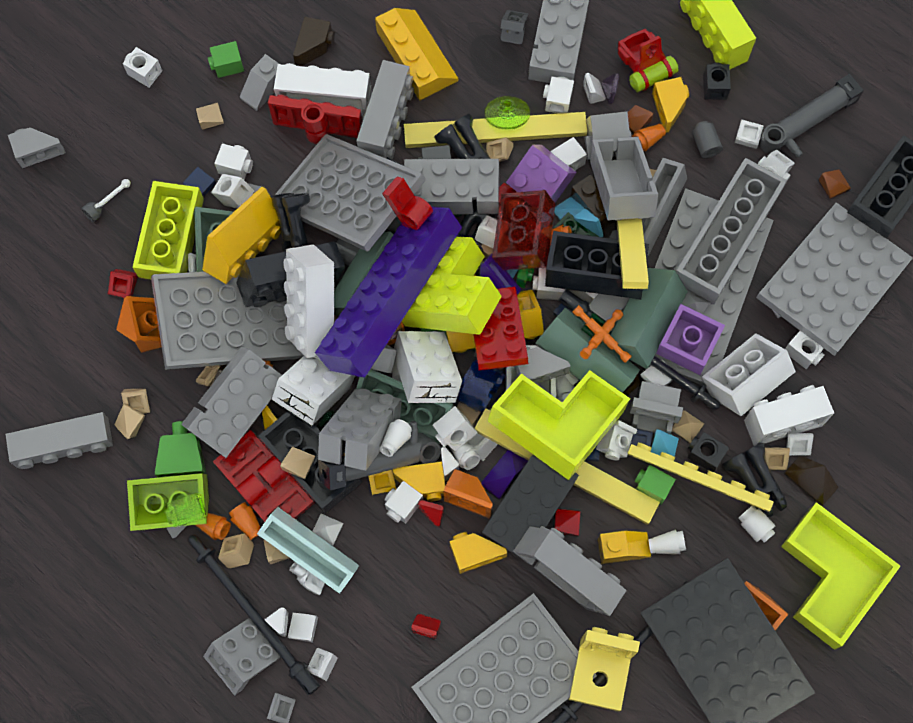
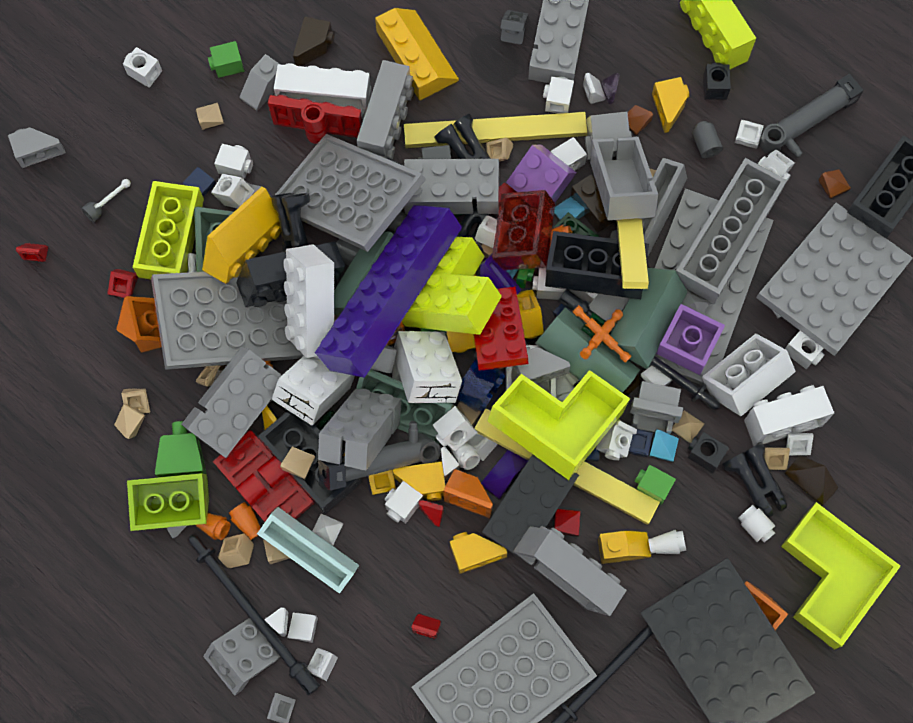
(32, 252): none -> red slope
(59, 440): light grey brick -> none
(185, 510): clear neon green brick -> none
(307, 579): white piece -> none
(397, 434): white cone -> none
(409, 209): red plate -> none
(507, 112): clear neon green dish -> none
(589, 221): medium azure slope -> none
(606, 655): light yellow bracket -> none
(646, 59): red piece -> none
(650, 135): orange cone -> none
(711, 480): light yellow plate -> none

